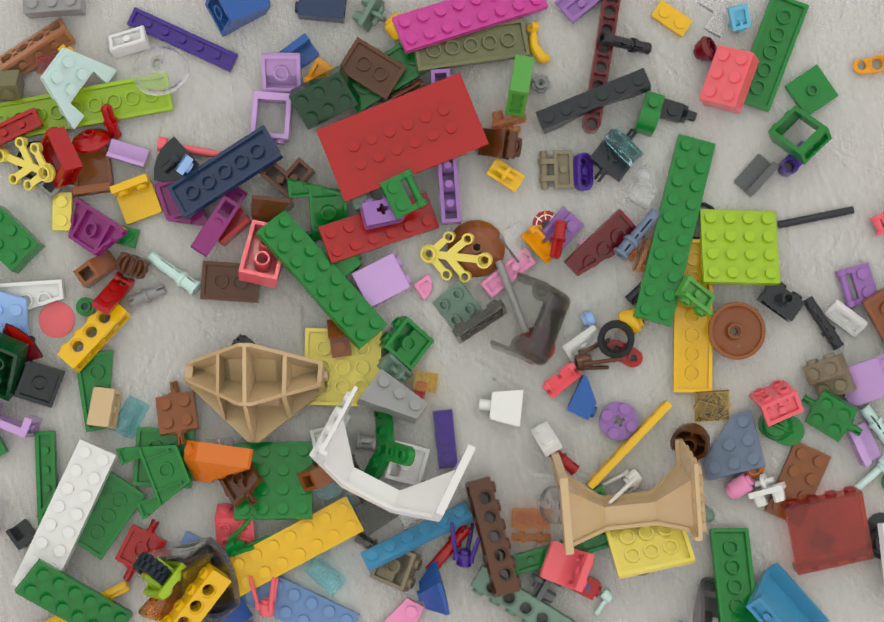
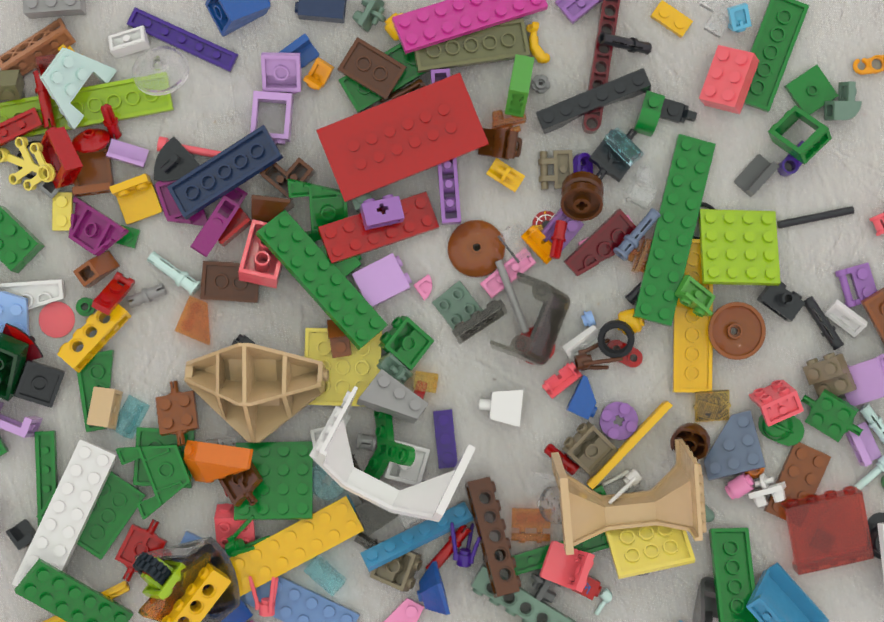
(44, 100): none -> red pin
(132, 265): reddish brown gear -> none
(184, 165): light blue plate -> none
(195, 320): none -> clear orange wing
(314, 478): dark orange slope -> none
(324, 97): dark green brick -> none
(397, 196): green plate -> none
(452, 256): light yellow plant -> none
(546, 438): white plate -> none
(582, 196): none -> reddish brown wheel
(589, 448): none -> dark tan plate
(705, 49): dark red cone -> none
(846, 106): none -> sand green brick

